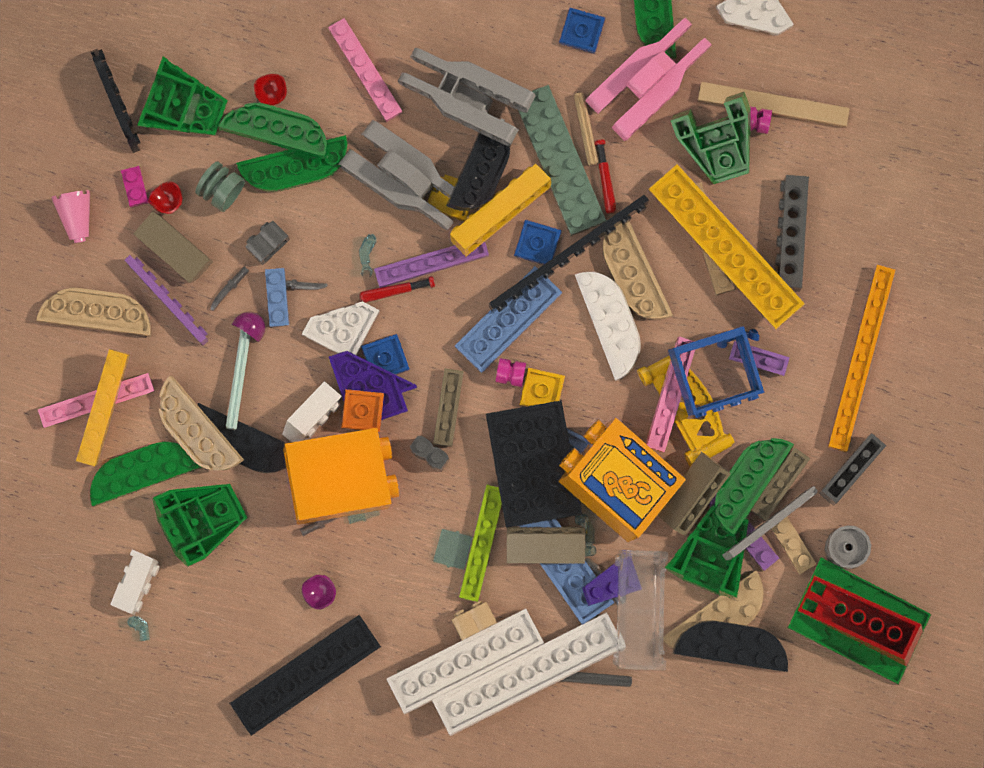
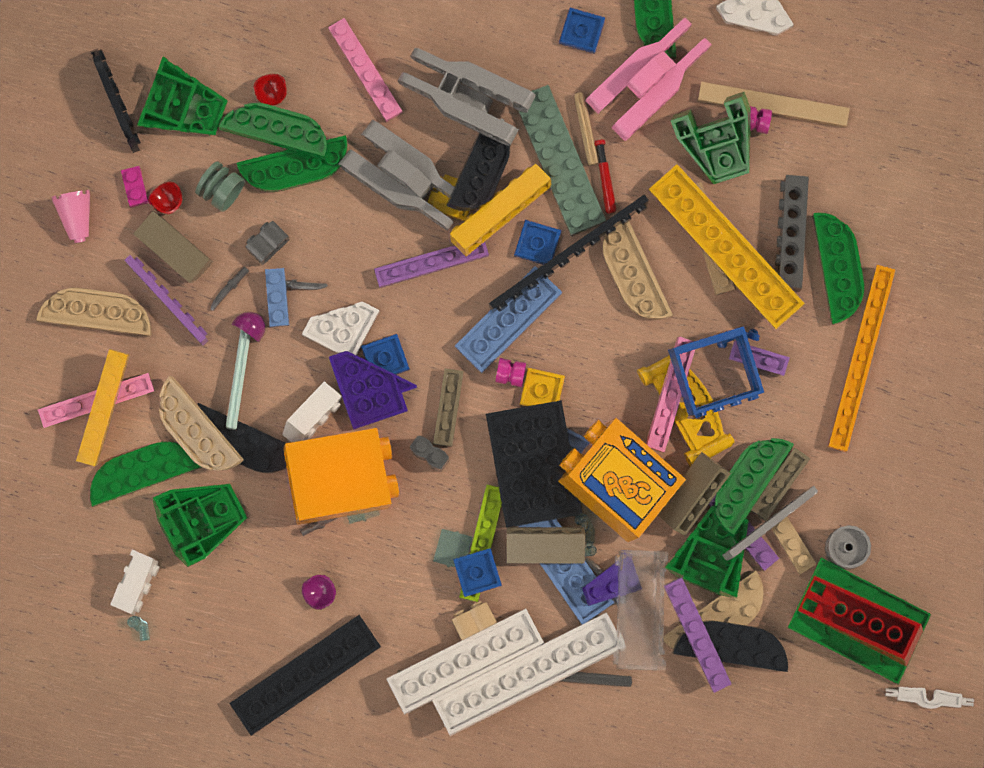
(362, 410): orange tile -> none
(364, 251): clear light blue arm -> none
(384, 292): red piece -> none
(477, 572): none -> blue plate
(611, 320): white plate -> none
(697, 634): none -> medium lavender plate
(839, 266): none -> green plate
(852, 469): dark grey brick -> none
(939, 699): none -> white piece

